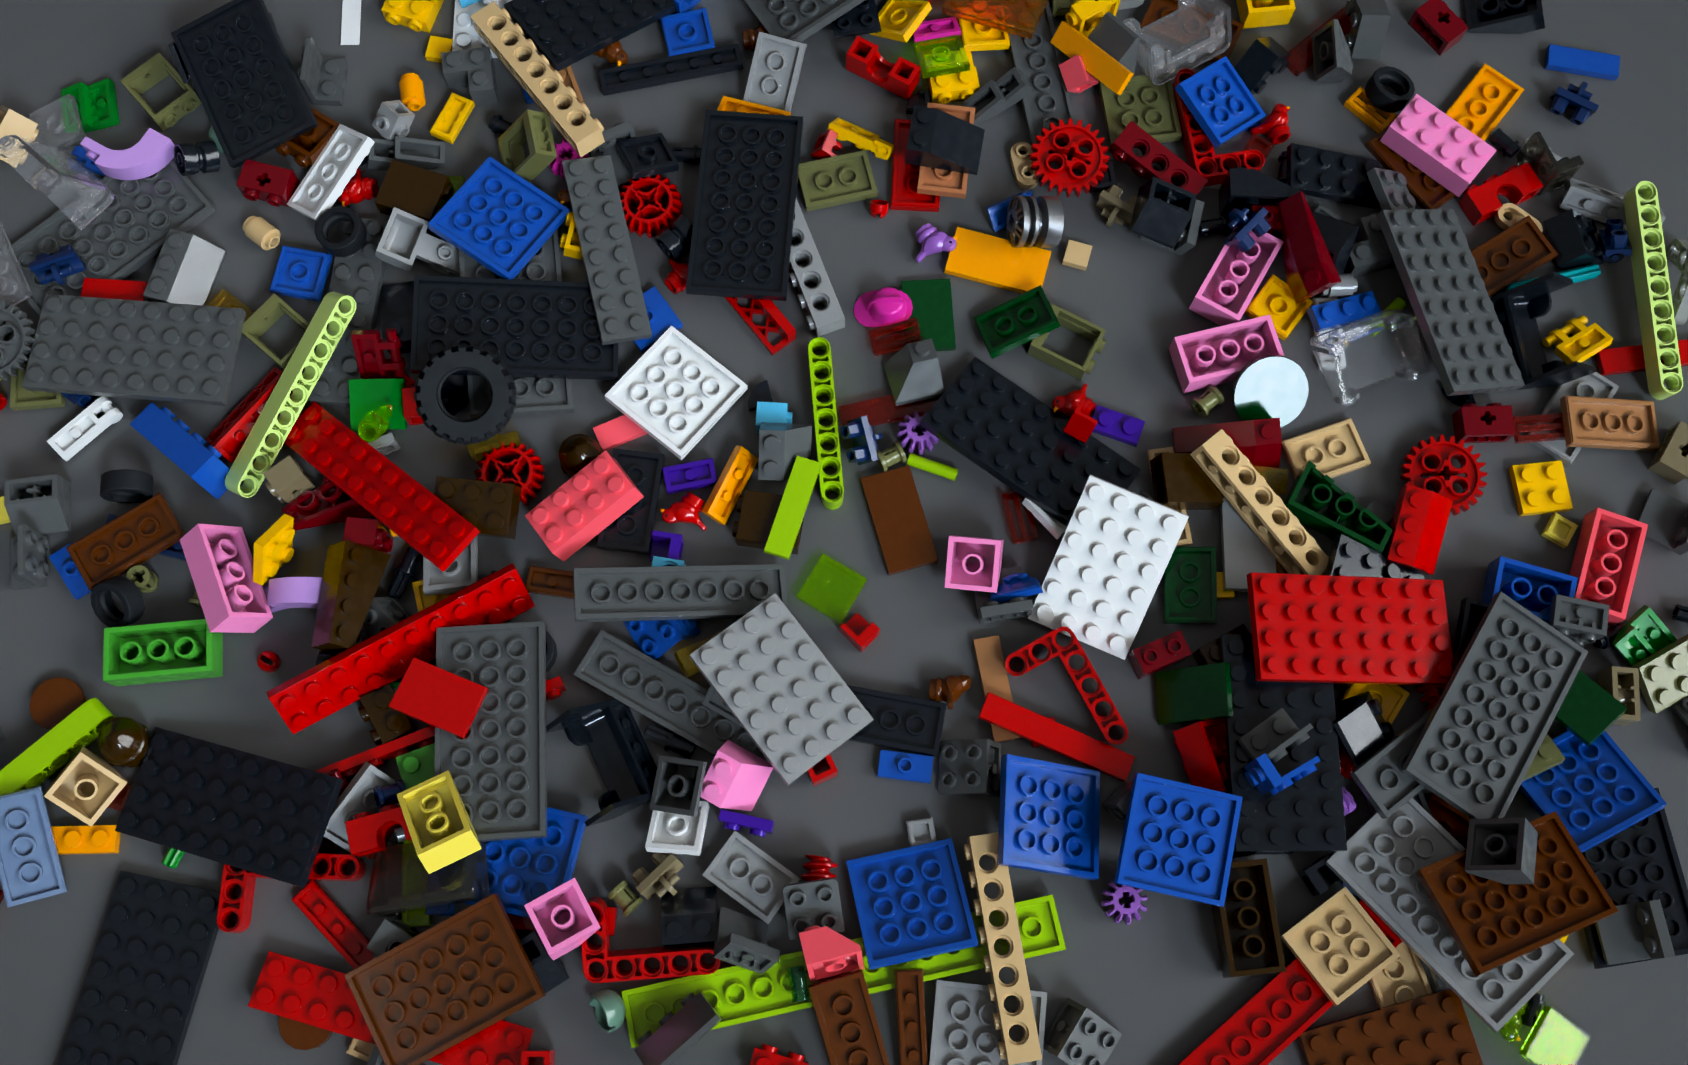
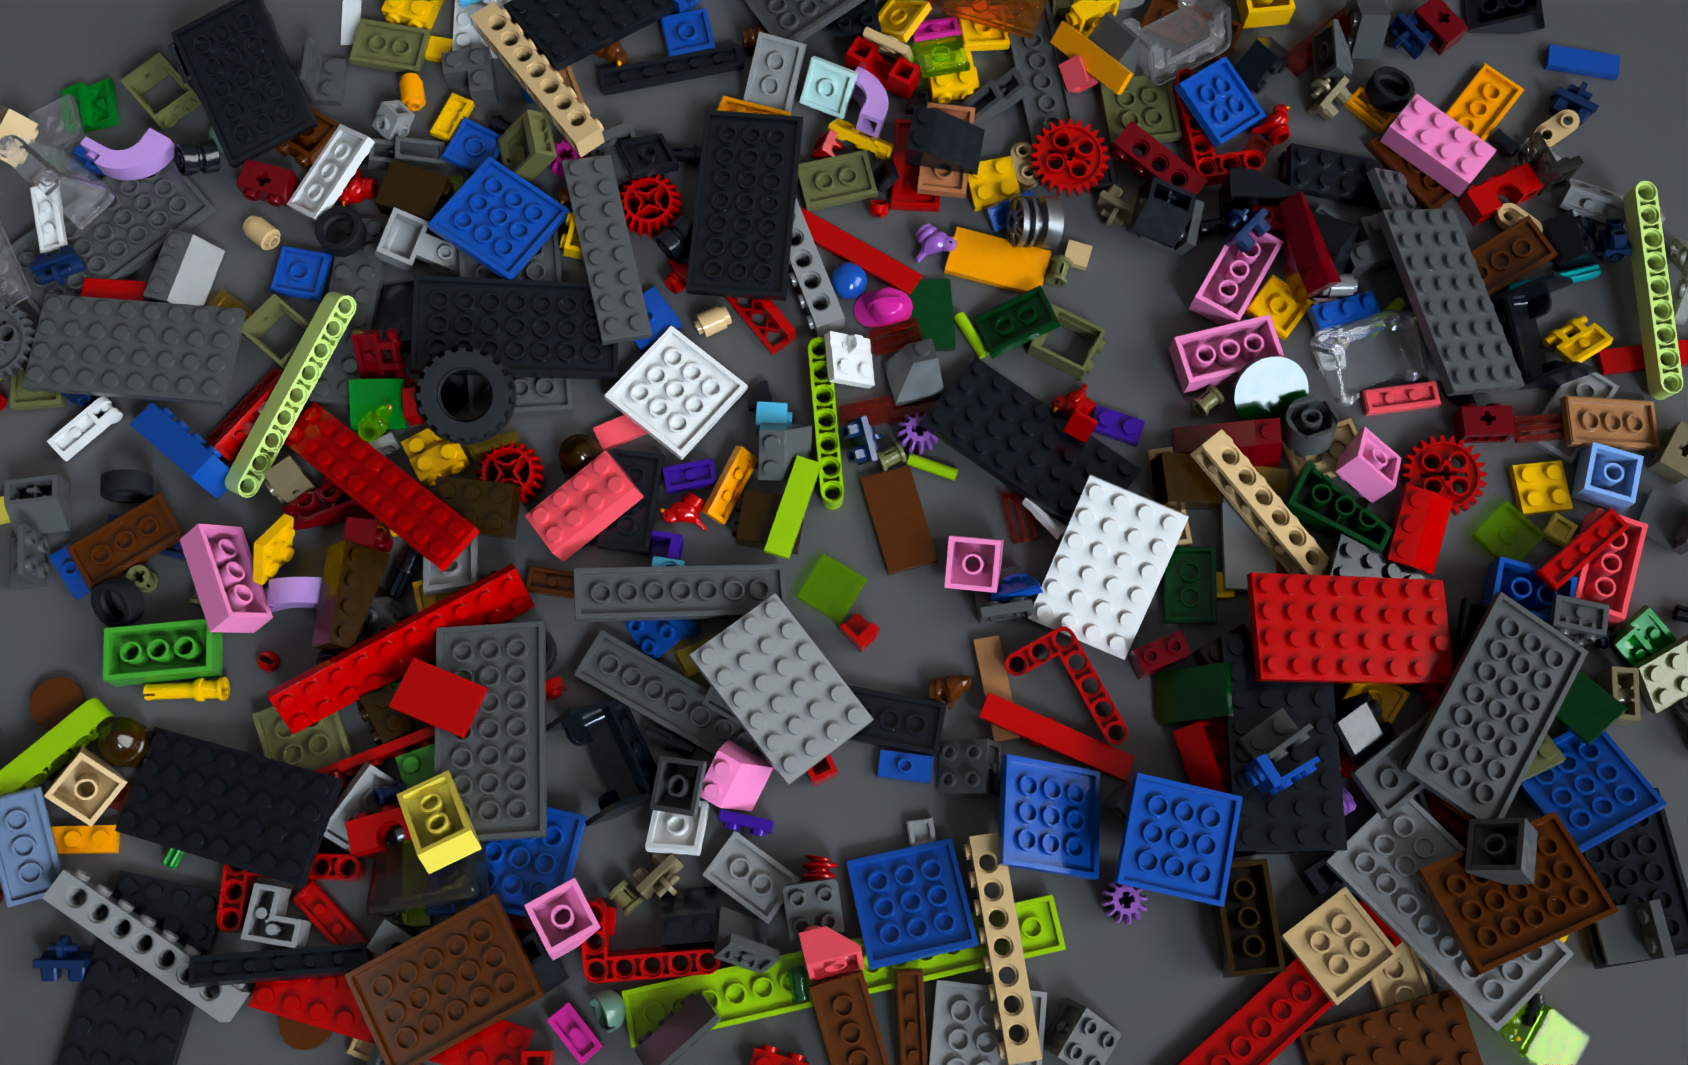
(48, 223): none -> white tile
(64, 955): none -> dark blue hips
(65, 897): none -> light grey brick
(199, 690): none -> yellow pin
(267, 920): none -> light grey brick
(275, 965): none -> black plate
(309, 748): none -> olive plate
(390, 47): none -> olive plate
(434, 456): none -> yellow plate
(471, 146): none -> blue plate
(575, 1033): none -> dark pink plate
(712, 321): none -> tan brick
(828, 87): none -> light aqua tile
(848, 280): none -> blue hair
(849, 359): none -> white hinge
(856, 251): none -> red tile
(873, 102): none -> lavender arch
(885, 175): none -> black plate
(888, 45): none -> tan plate
(971, 335): none -> lime piece
(993, 182): none -> yellow plate
(1058, 271): none -> olive bush
(1310, 426): none -> dark grey brick
(1327, 93): none -> dark tan hips
(1369, 466): none -> bright pink slope
(1400, 398): none -> coral tile
(1409, 36): none -> dark blue hips
(1508, 533): none -> clear neon green tile
(1557, 128): none -> tan plate
(1582, 549): none -> red tile
(1607, 476): none -> light blue brick

